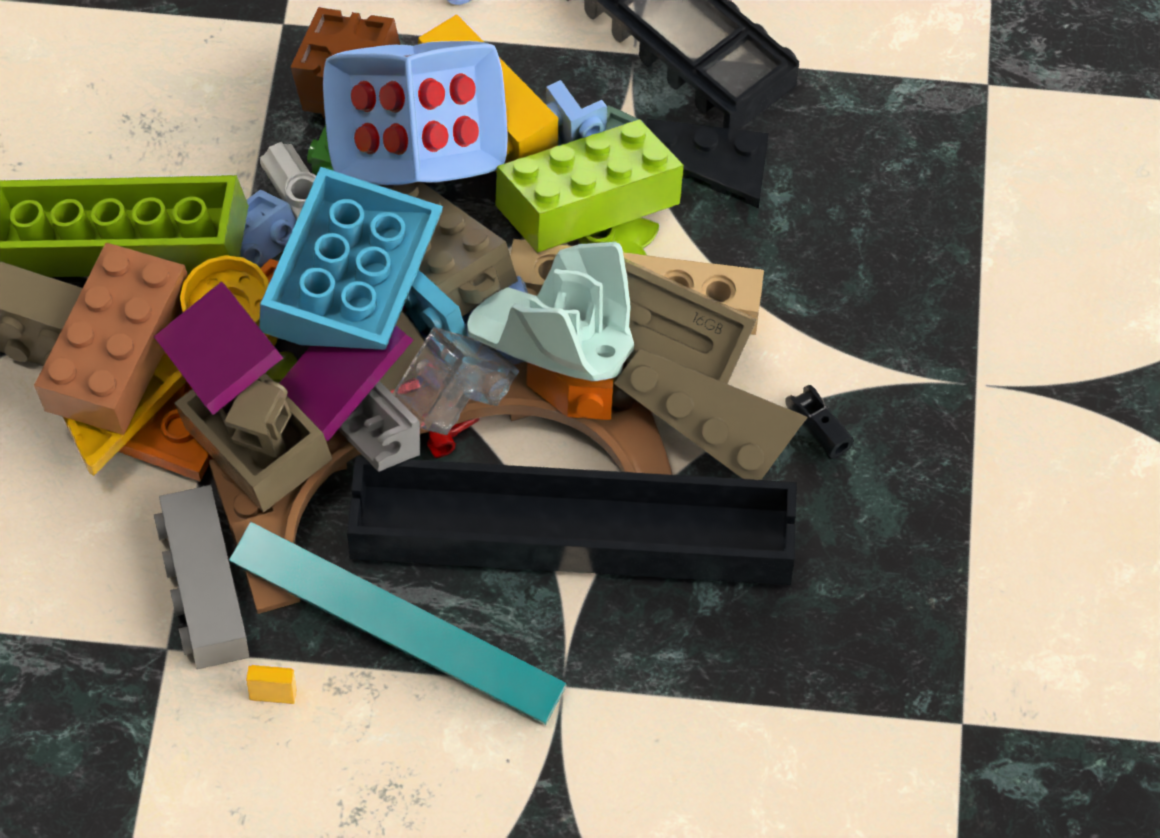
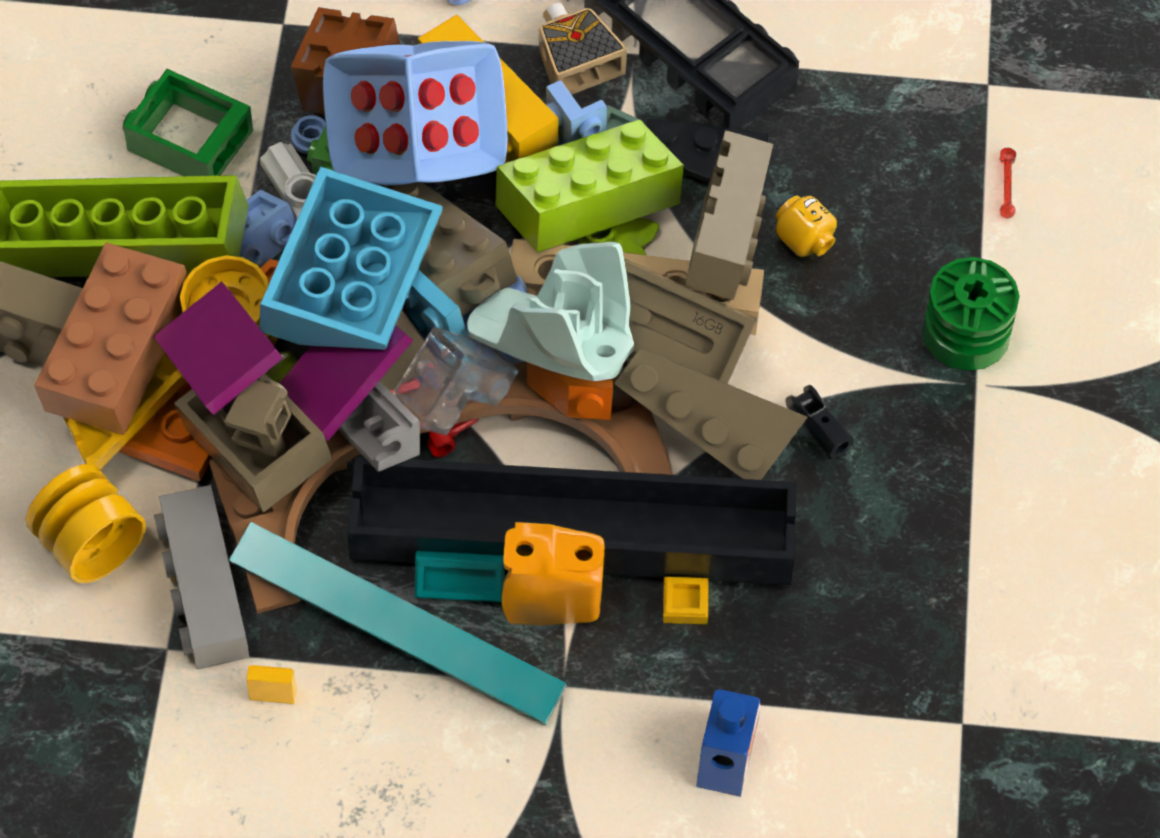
(85, 523): none -> yellow wheel
(220, 148): none -> green window
(306, 127): none -> light blue plate
(459, 576): none -> teal tile
(557, 580): none -> light orange piece
(579, 48): none -> torso
(685, 600): none -> yellow tile
(730, 217): none -> wedge
(731, 734): none -> blue torso
(806, 226): none -> yellow head
(970, 313): none -> green wheel
(1007, 157): none -> clear red hinge

